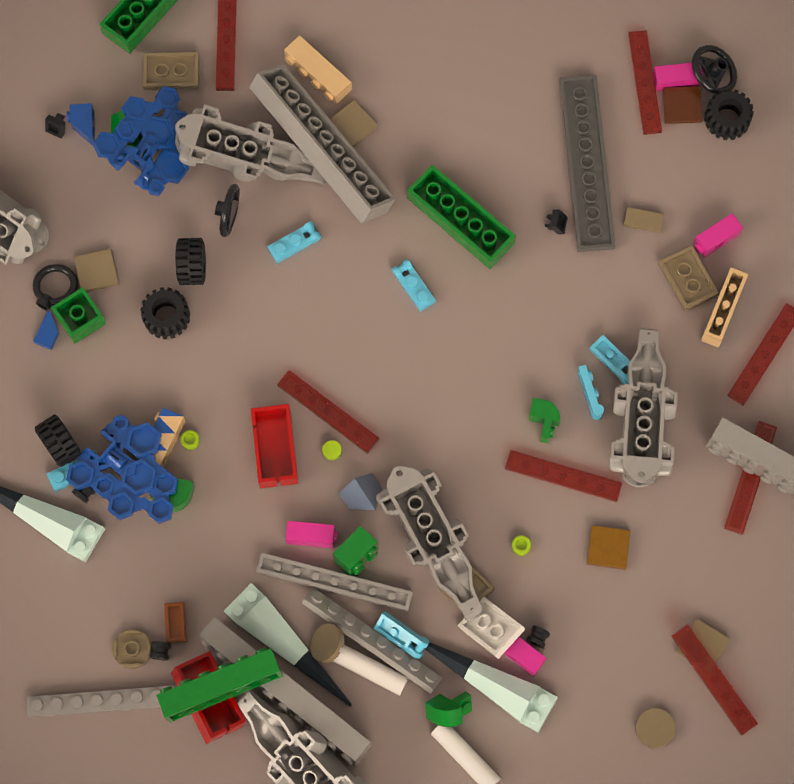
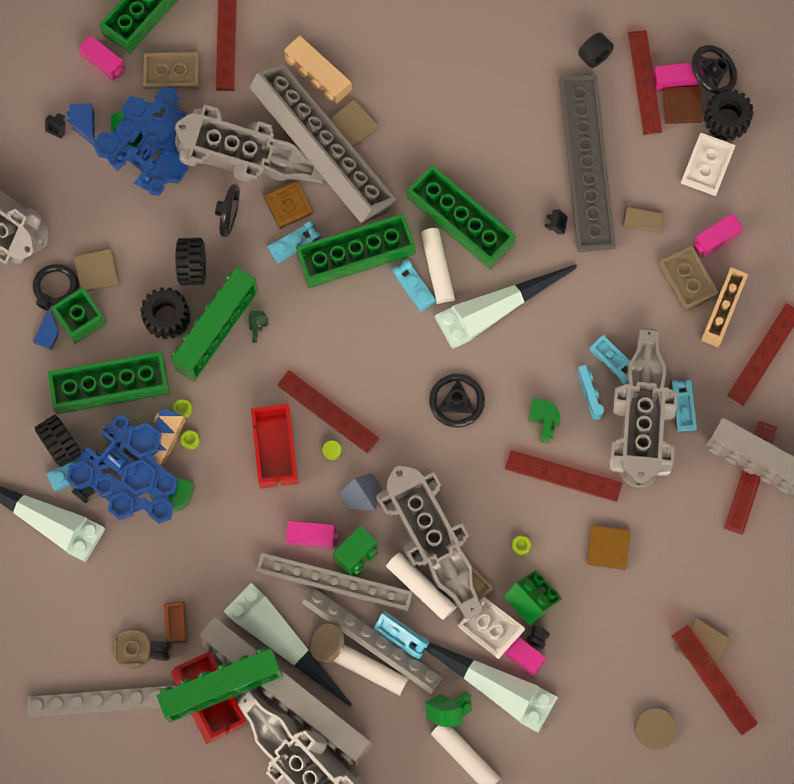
(102, 58): none -> dark pink brick
(108, 383): none -> green brick
(183, 407): none -> lime tile
(214, 324): none -> green brick
(257, 321): none -> clear green piece
(288, 204): none -> pearl gold tile
(356, 250): none -> green brick
(421, 586): none -> white brick
(437, 265): none -> white brick
(457, 400): none -> black piece
(472, 317): none -> light aqua plate
(532, 597): none -> green slope
(596, 50): none -> black tyre
(685, 409): none -> medium azure plate
(708, 164): none -> white plate

